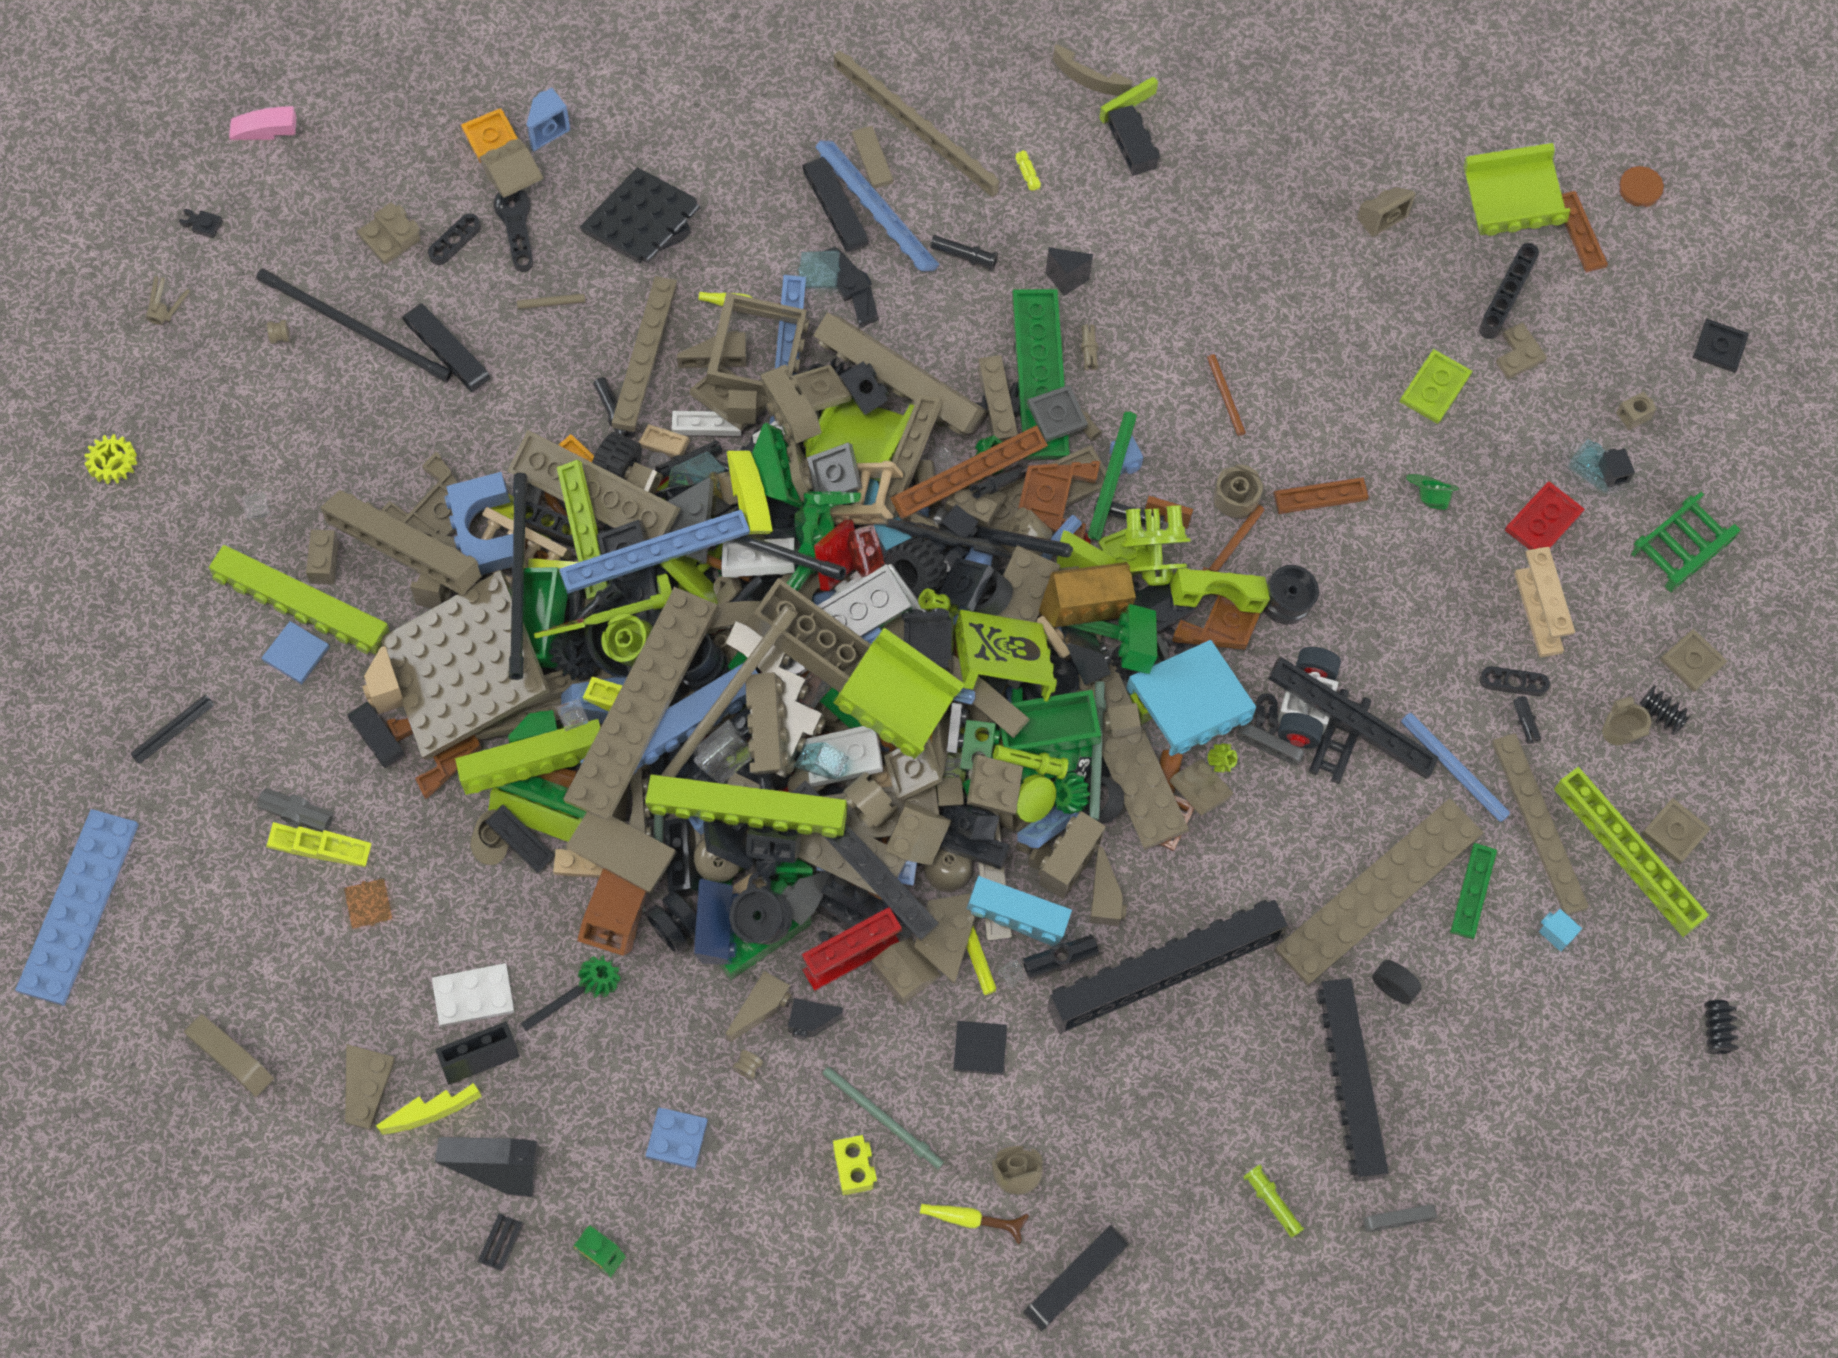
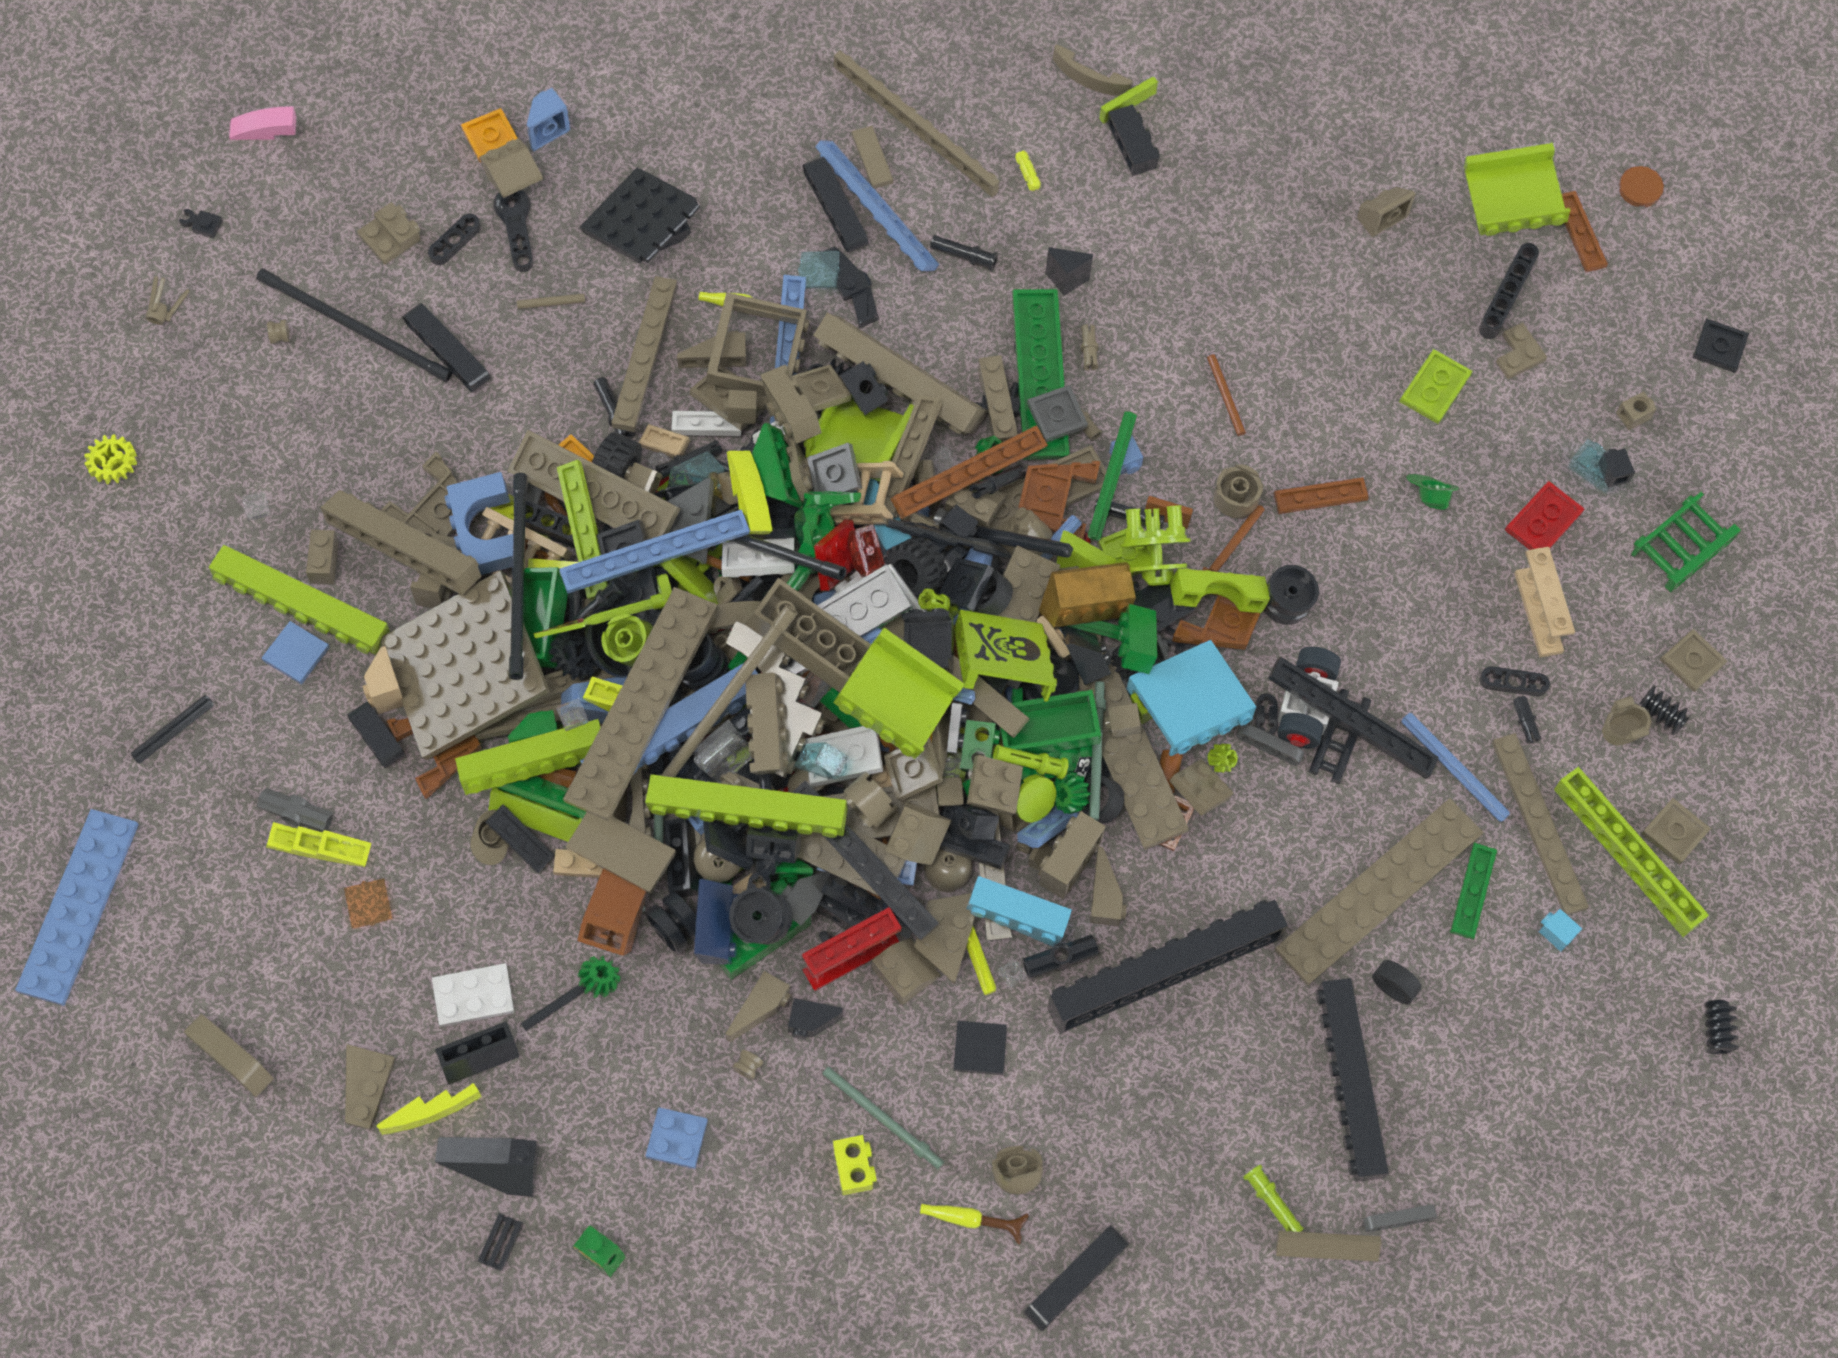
(730, 779): none -> dark tan plate
(1328, 1246): none -> dark tan tile

